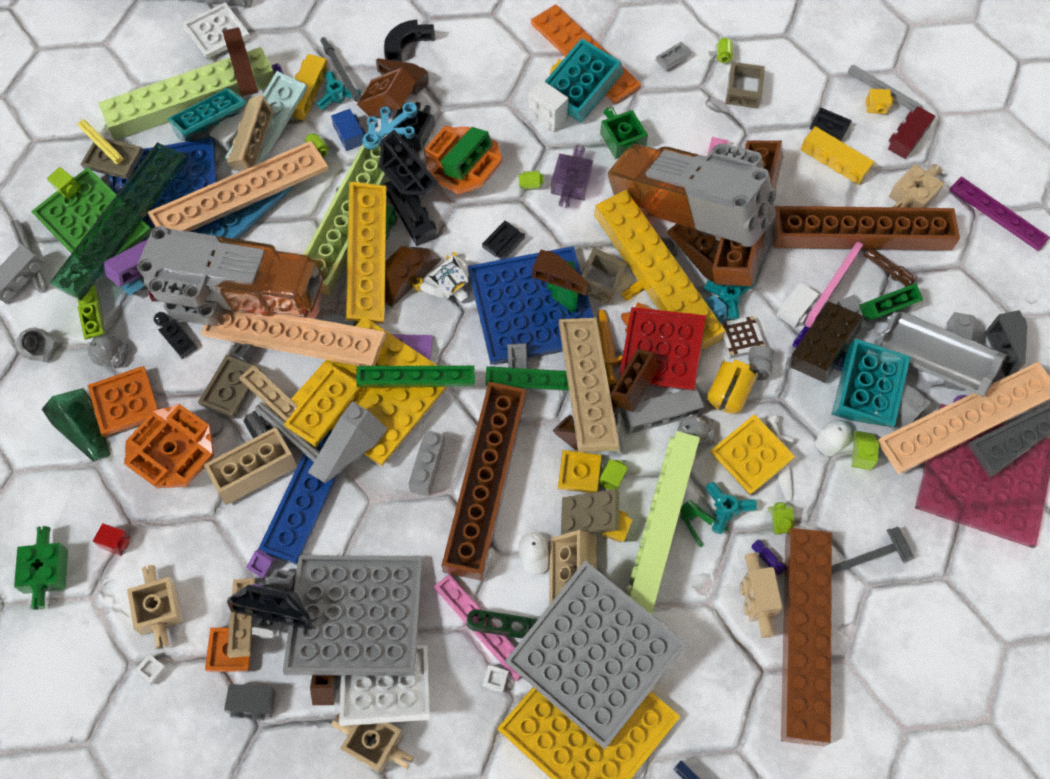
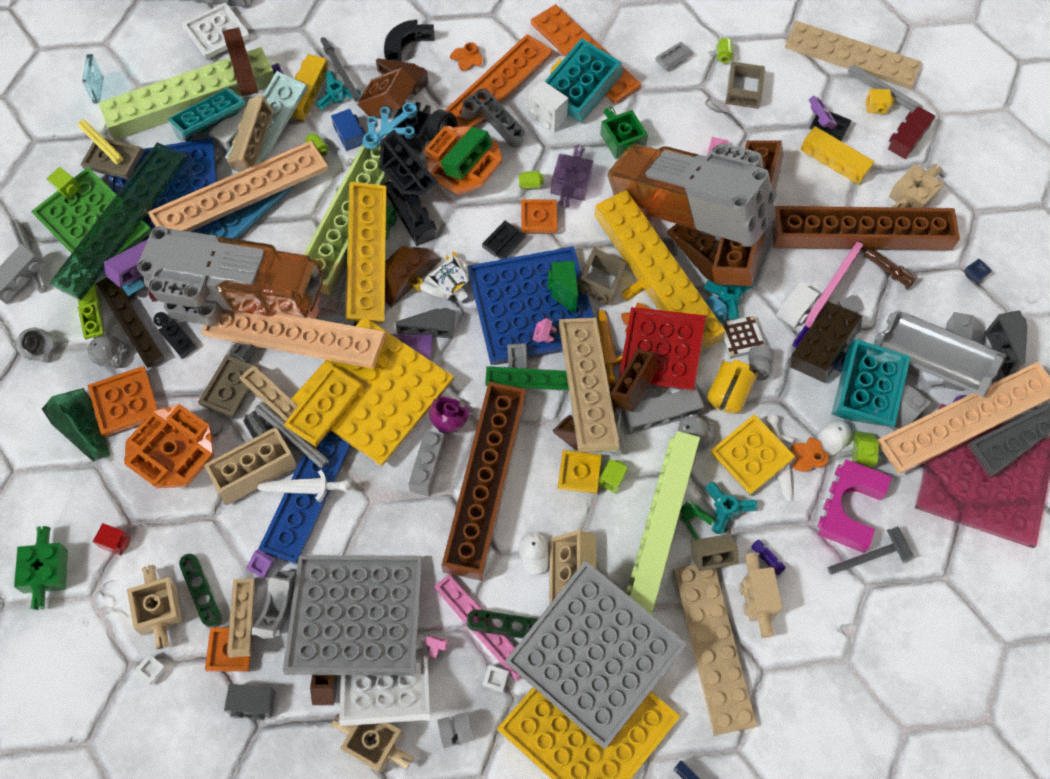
(92, 78): none -> clear light blue tile
(130, 322): none -> dark brown plate
(202, 589): none -> dark green beam
(270, 604): black wedge -> none
(305, 486): none -> white sword
(350, 438): light grey wedge -> none
(415, 376): green plate -> none
(433, 322): none -> dark grey slope
(436, 120): none -> black tyre
(436, 644): none -> bright pink tile
(448, 415): none -> magenta cylinder
(455, 730): none -> light grey wheel
(467, 56): none -> orange plate
(504, 76): none -> orange plate
(512, 134): none -> dark grey beam
(538, 215): none -> orange plate
(542, 331): none -> bright pink tile
(554, 270): reddish brown slope -> none
(591, 512): dark tan plate -> none
(624, 524): yellow brick -> none
(714, 552): none -> dark tan brick
(714, 650): none -> tan plate
(782, 517): lime bracket -> none
(806, 455): none -> orange plate
(807, 638): dark orange brick -> none
(821, 110): none -> medium lavender plate
(835, 523): none -> dark pink arch
(847, 52): none -> tan plate
(891, 302): green brick -> none
(977, 270): none -> dark blue plate
(999, 213): magenta tile -> none

